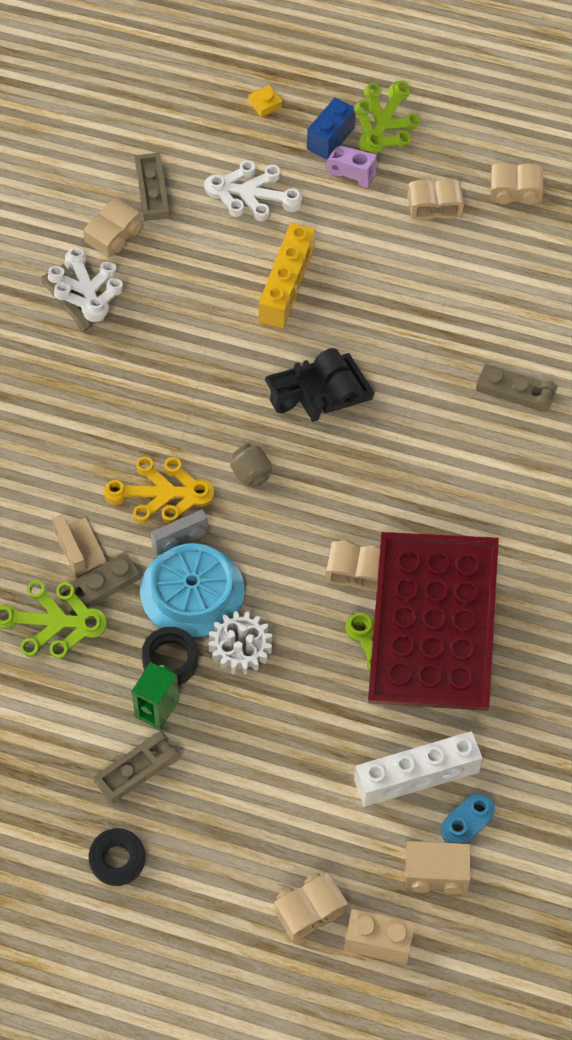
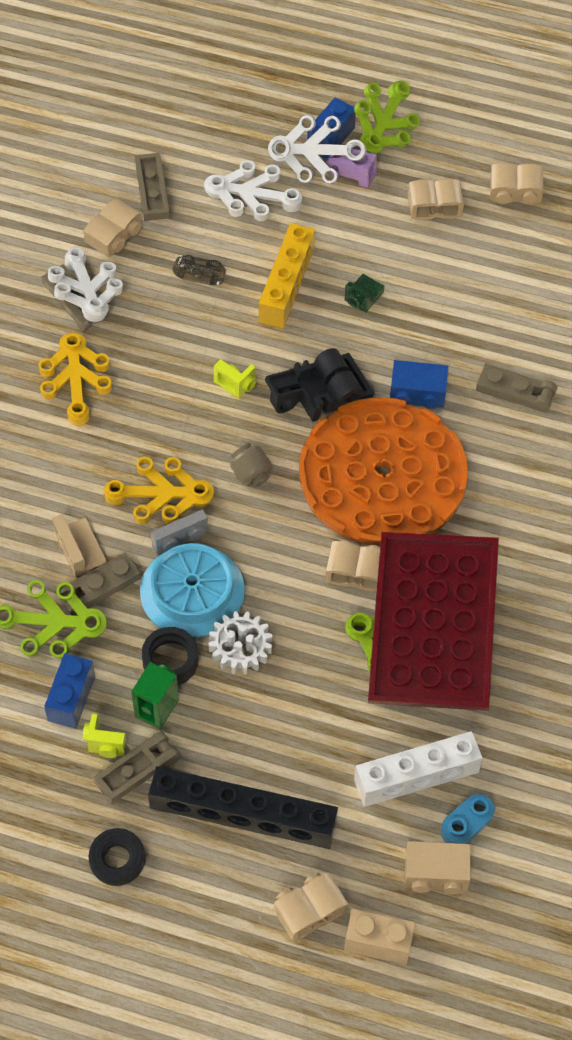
(69, 690): none -> blue brick
(74, 373): none -> yellow plant
(105, 743): none -> neon yellow bracket
(199, 270): none -> clear smoke plate
(232, 380): none -> neon yellow bracket
(243, 807): none -> black brick
(265, 101): yellow plate -> none
(313, 148): none -> white plant
(363, 293): none -> clear green bracket
(369, 433): none -> orange plate
(419, 383): none -> blue brick

